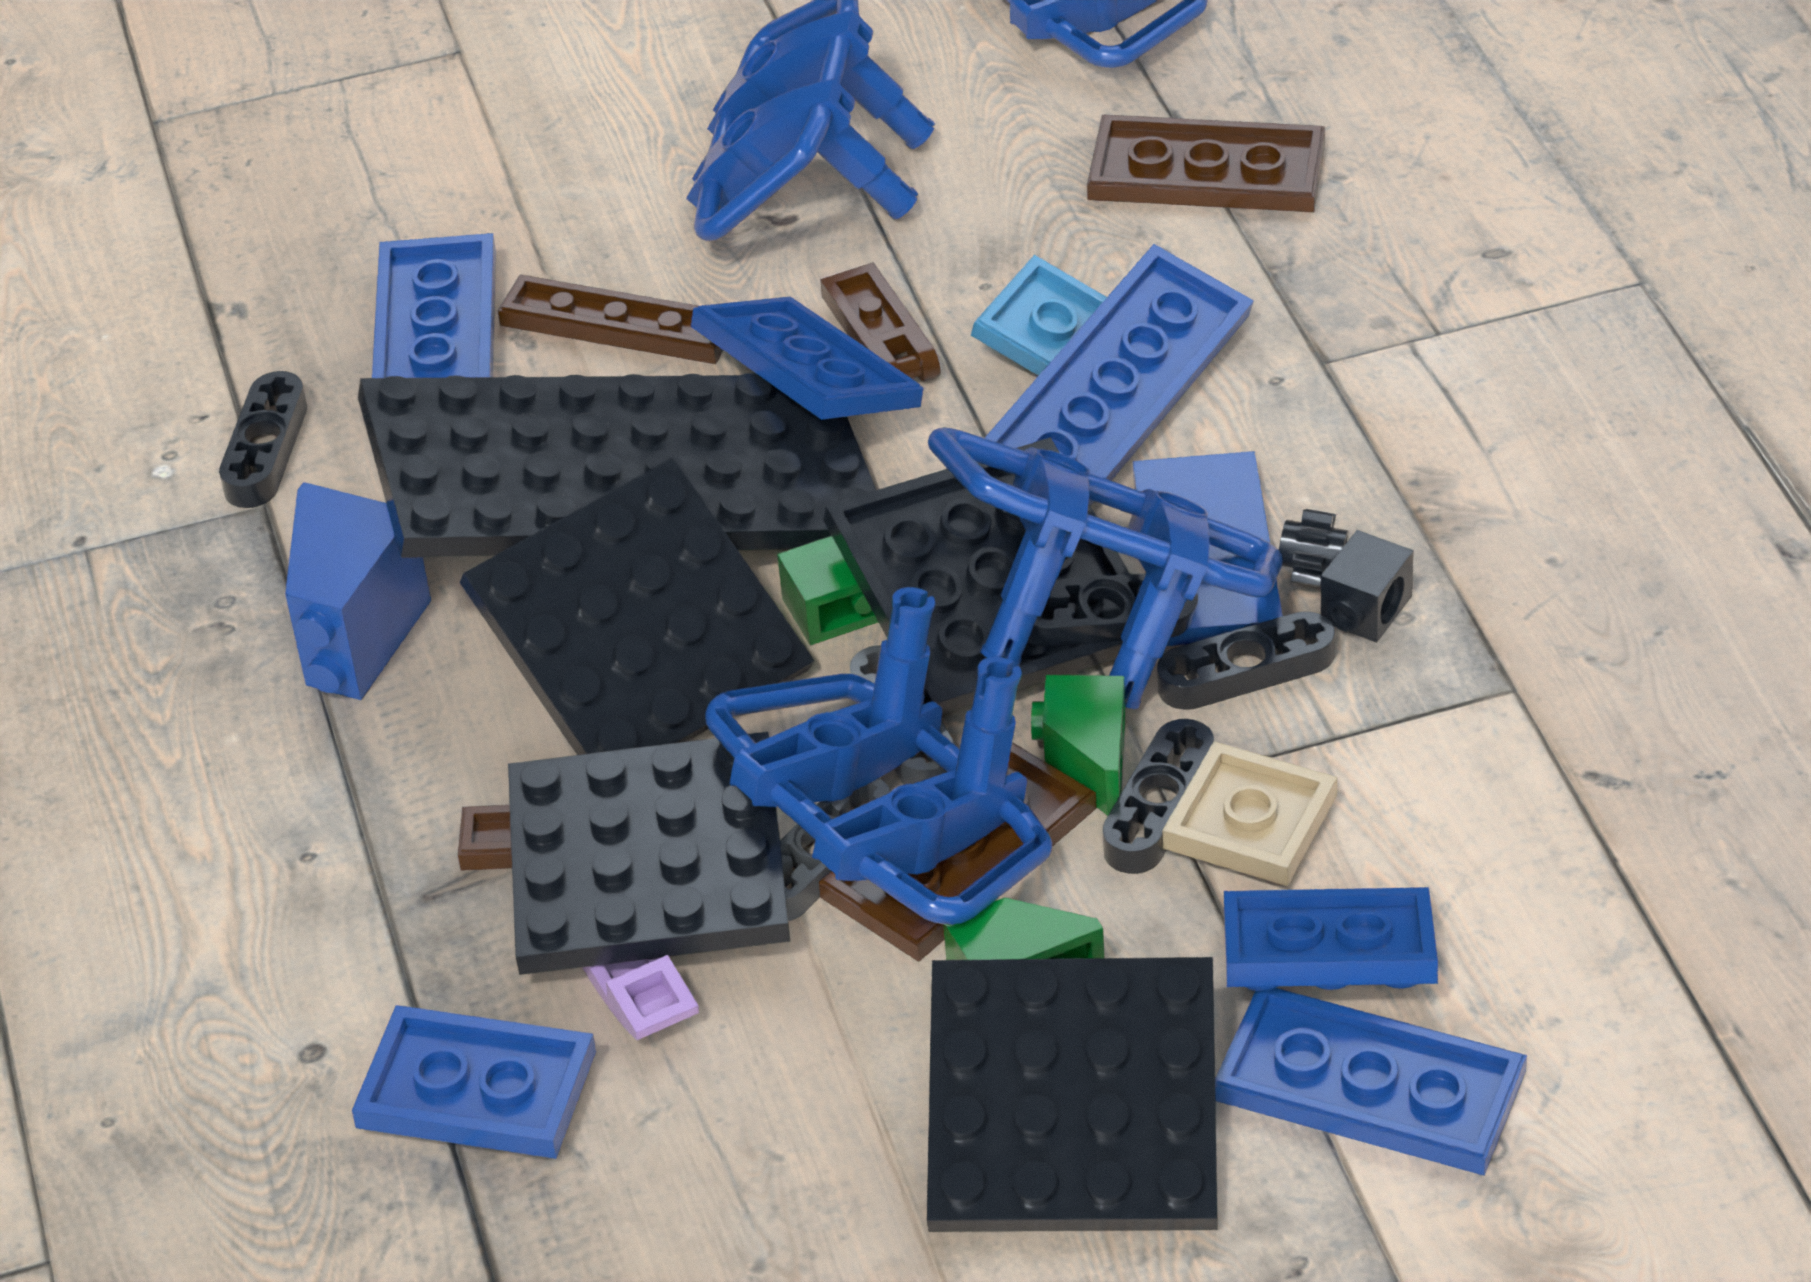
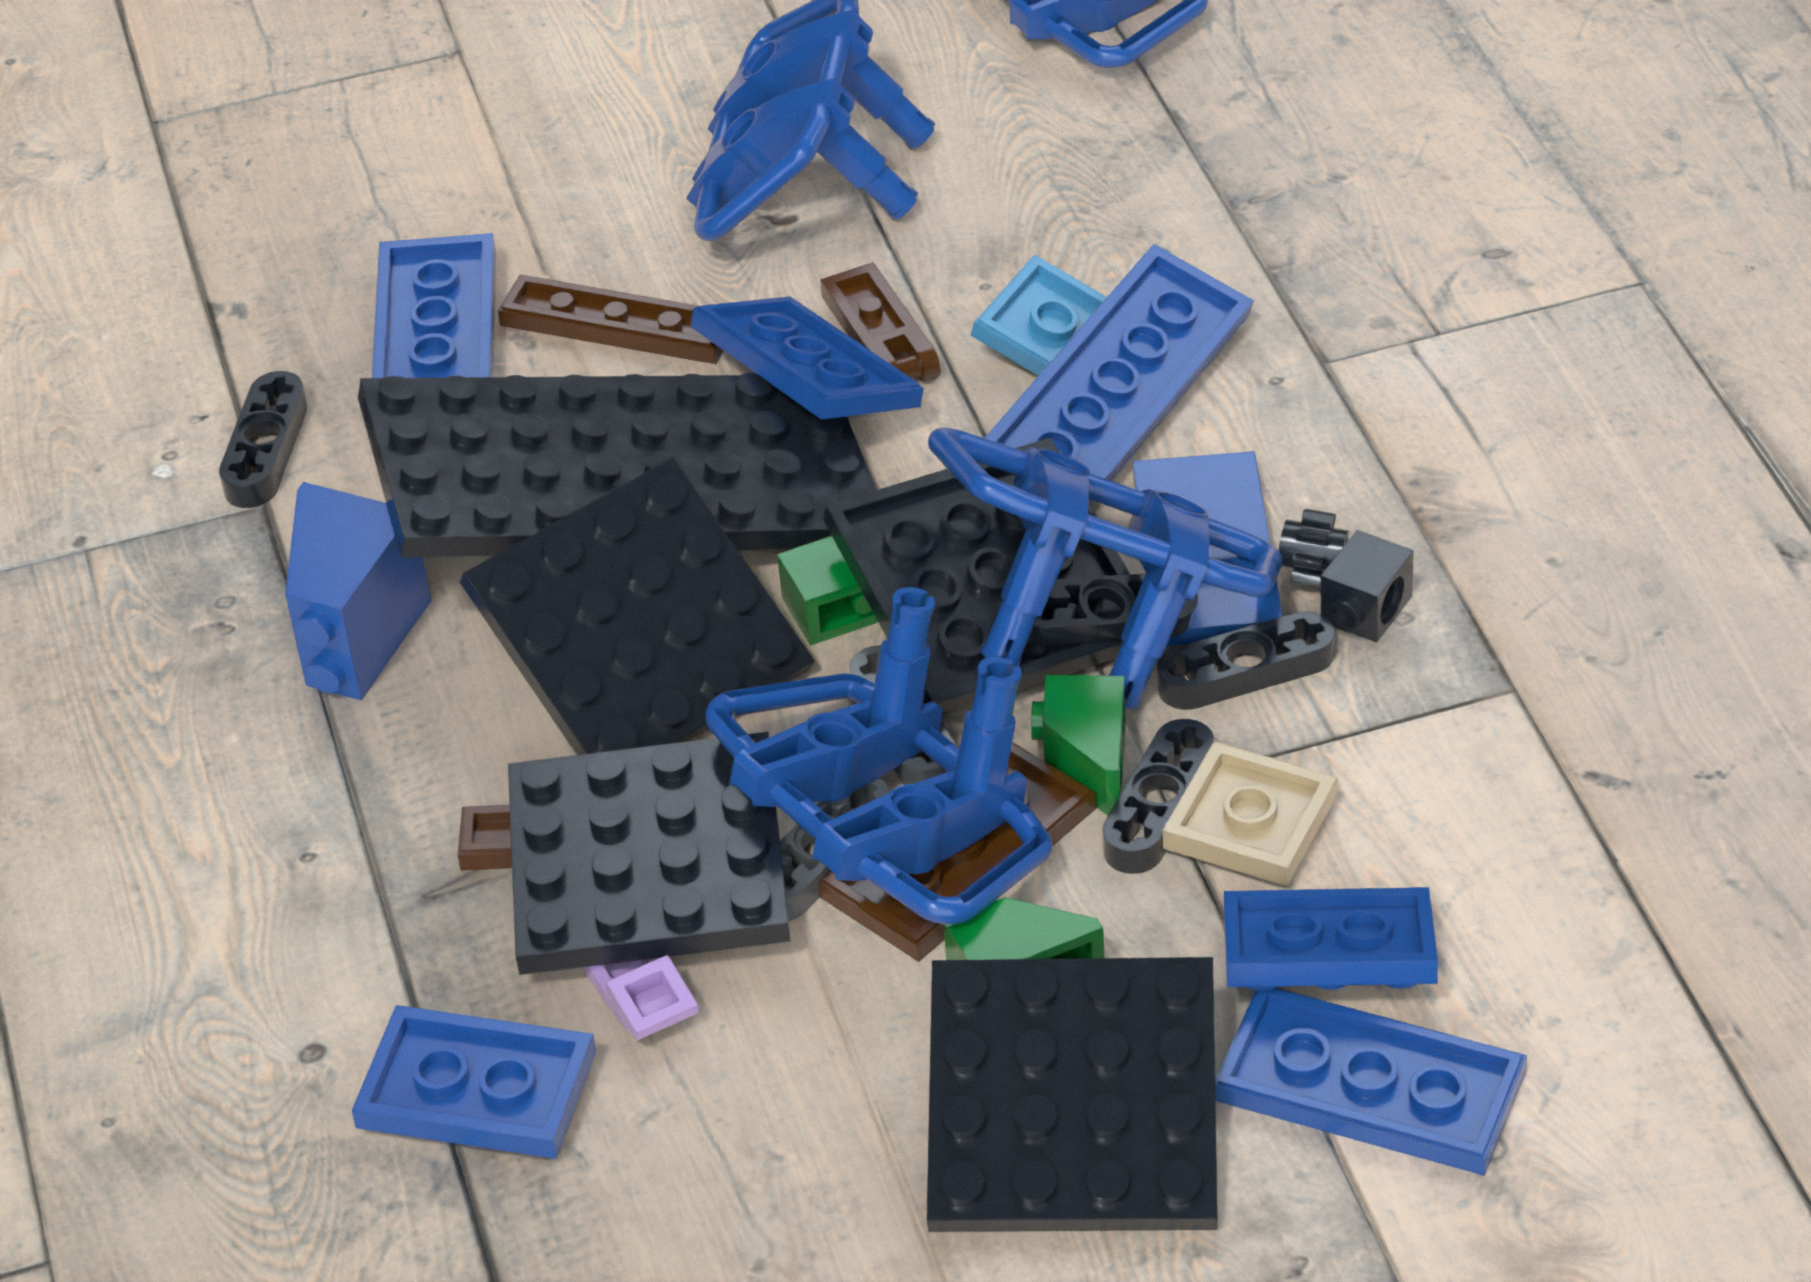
(1207, 163): reddish brown tile -> none

